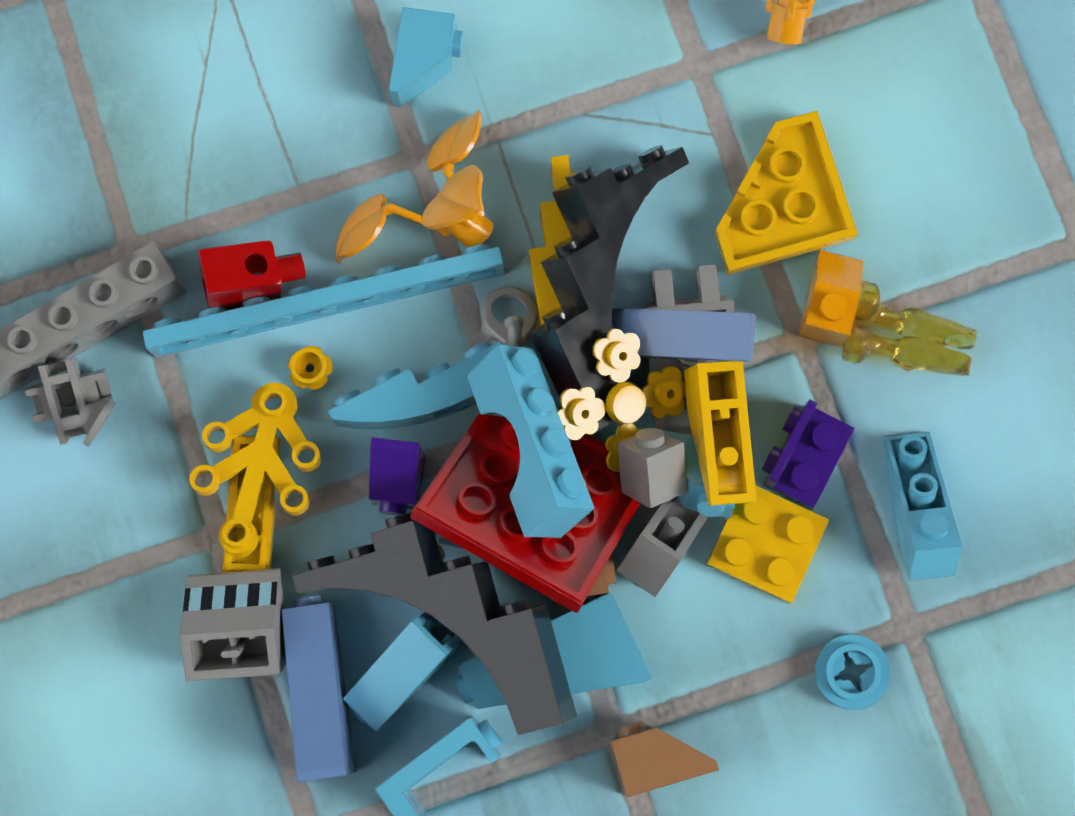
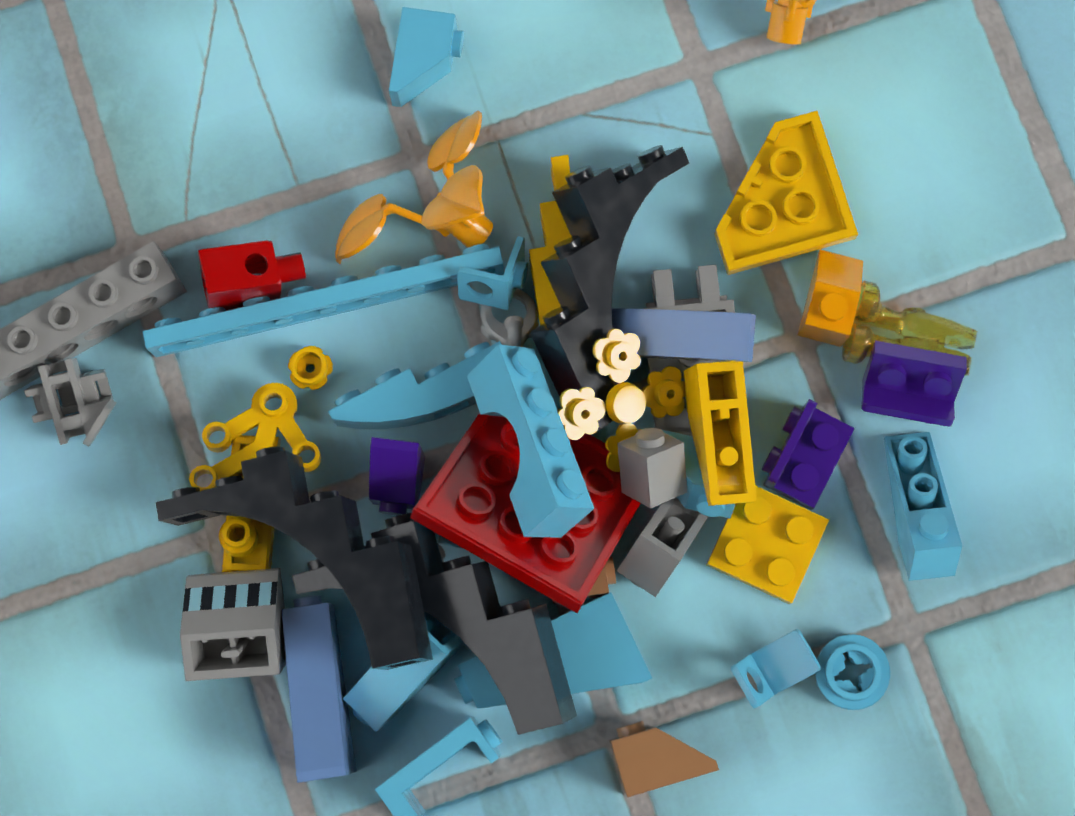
(376, 579): none -> black arch
(502, 286): none -> medium azure bracket
(776, 667): none -> medium azure bracket
(912, 383): none -> dark purple bracket

